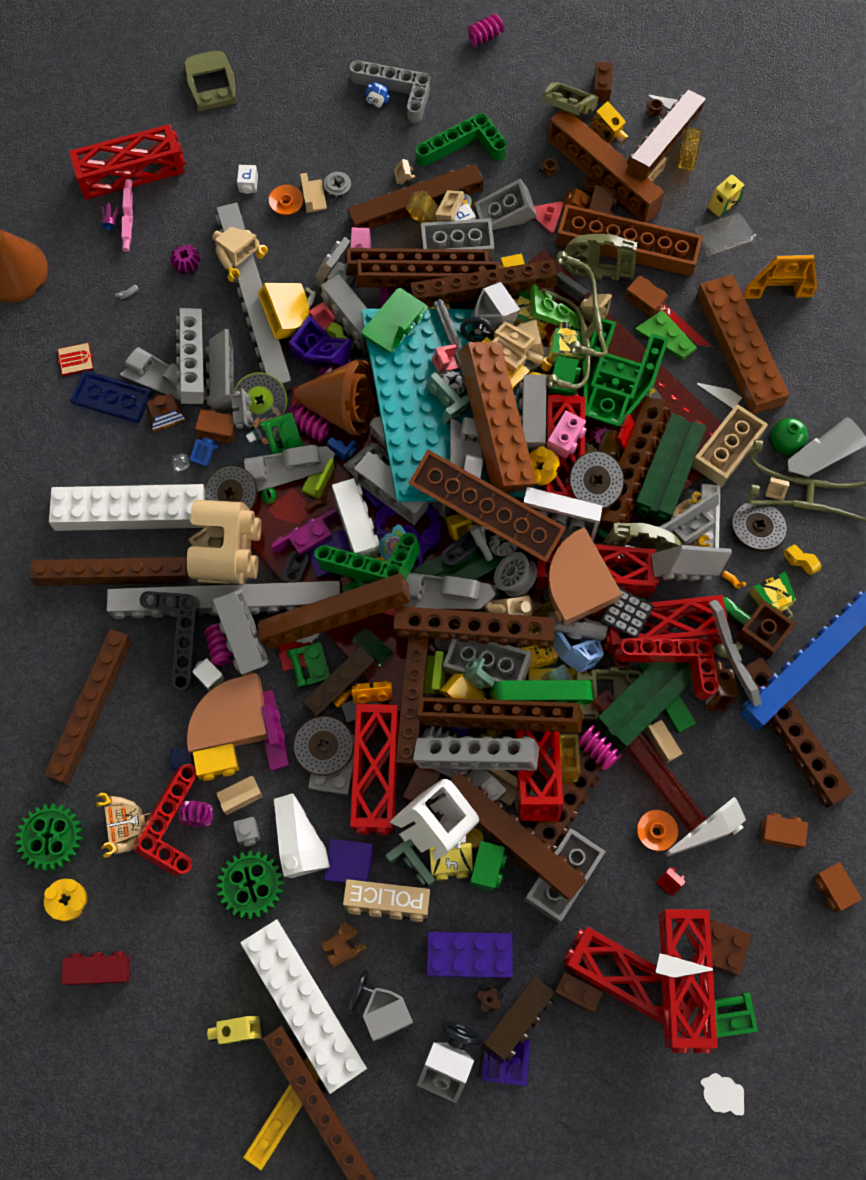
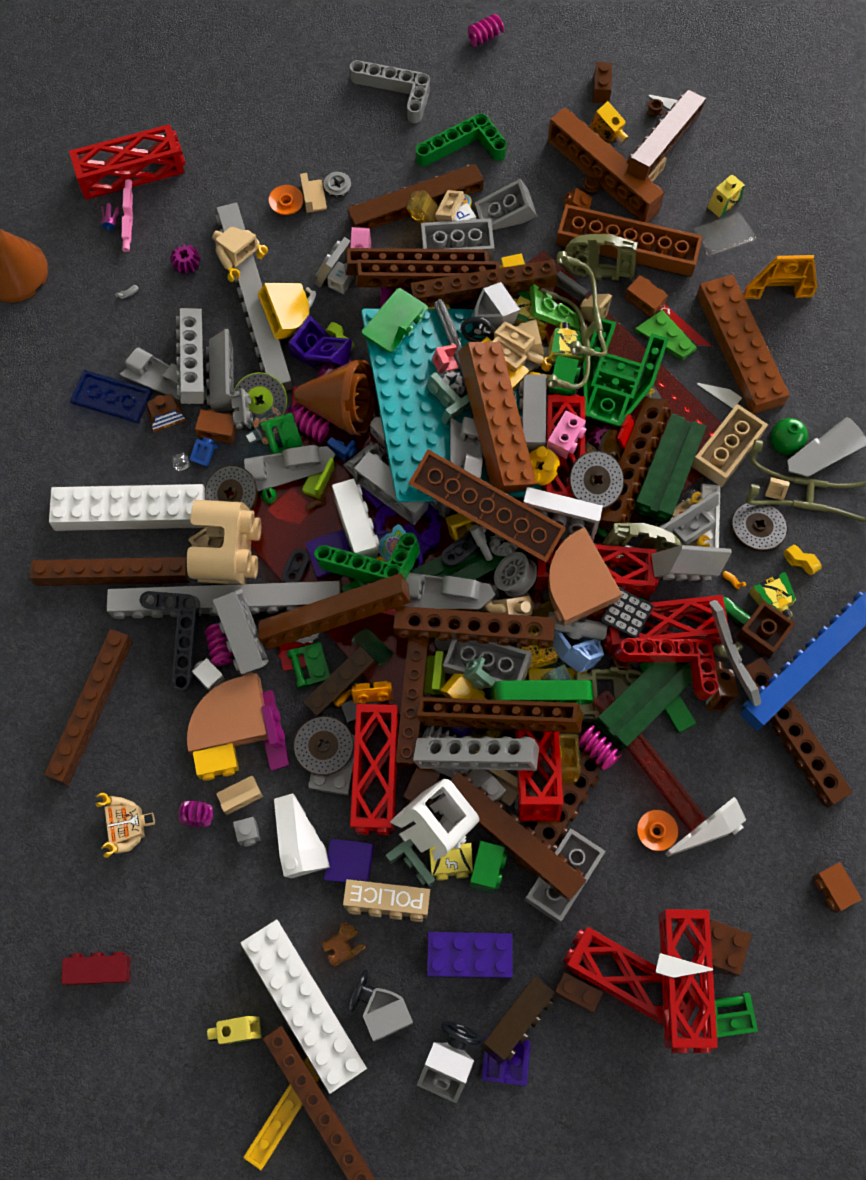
(68, 837): green gear -> none
(75, 359): piece -> none
(75, 905): yellow plate -> none
(163, 821): red beam -> none
(179, 757): clear blue tile -> none
(208, 63): olive slope -> none
(247, 179): white brick -> none
(268, 879): green gear -> none
(309, 535): magenta bracket -> none
(322, 315): coral panel -> none
(346, 309): light grey brick -> none
(376, 94): blue head -> none
(403, 172): tan tile -> none
(474, 837): yellow tile -> none
(494, 1003): reddish brown plate -> none
(549, 167): reddish brown plate -> none
(549, 215): coral piece -> none
(578, 101): olive slope -> none
(603, 199): reddish brown brick -> none
(662, 741): tan panel -> none
(671, 881): red tile -> none
(690, 148): clear yellow brick -> none
(723, 1094): white sticker -> none
(783, 831): dark orange brick -> none

